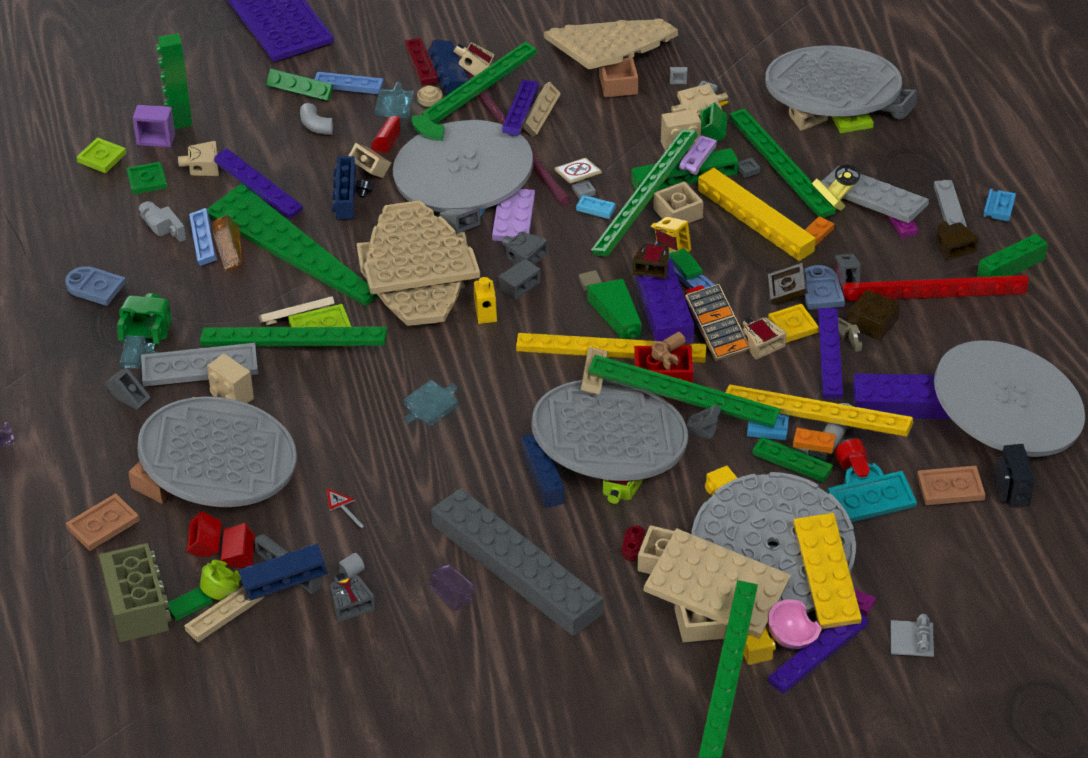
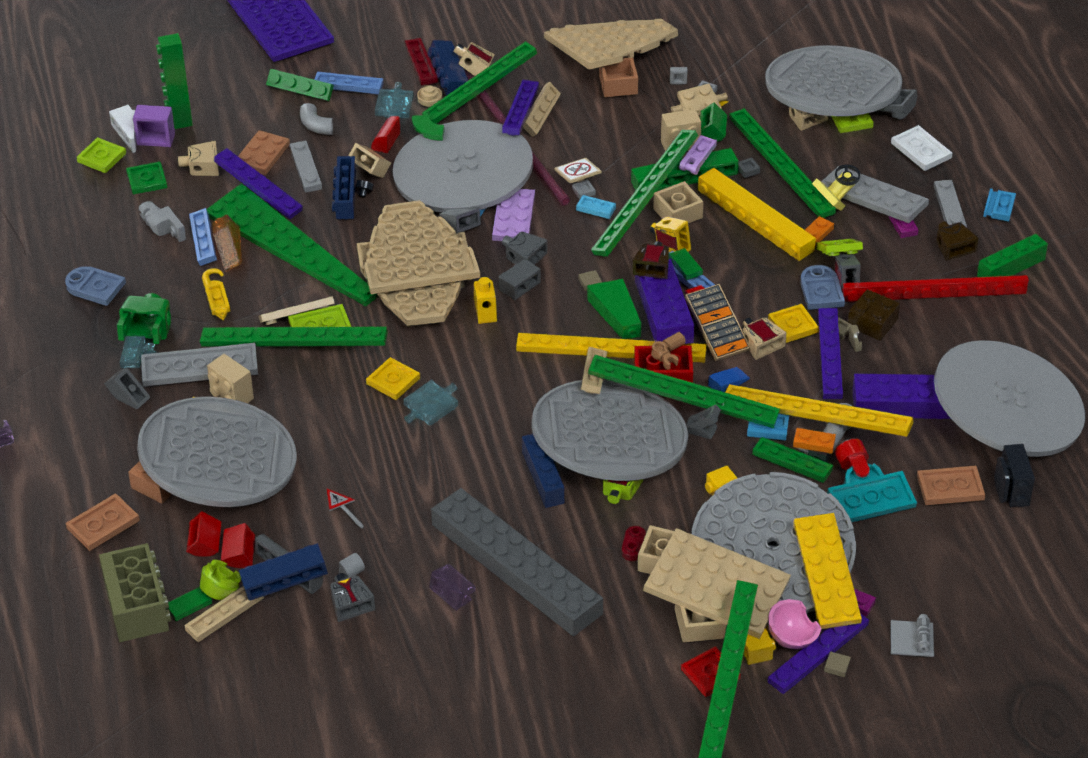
(123, 123): none -> white slope
(216, 294): none -> yellow plate
(264, 151): none -> nougat plate
(305, 166): none -> light grey plate
(393, 378): none -> yellow plate
(703, 670): none -> red plate
(721, 380): none -> blue slope
(787, 283): dark brown plate -> none
(834, 247): none -> lime plate
(837, 664): none -> dark tan tile
(921, 148): none -> white plate

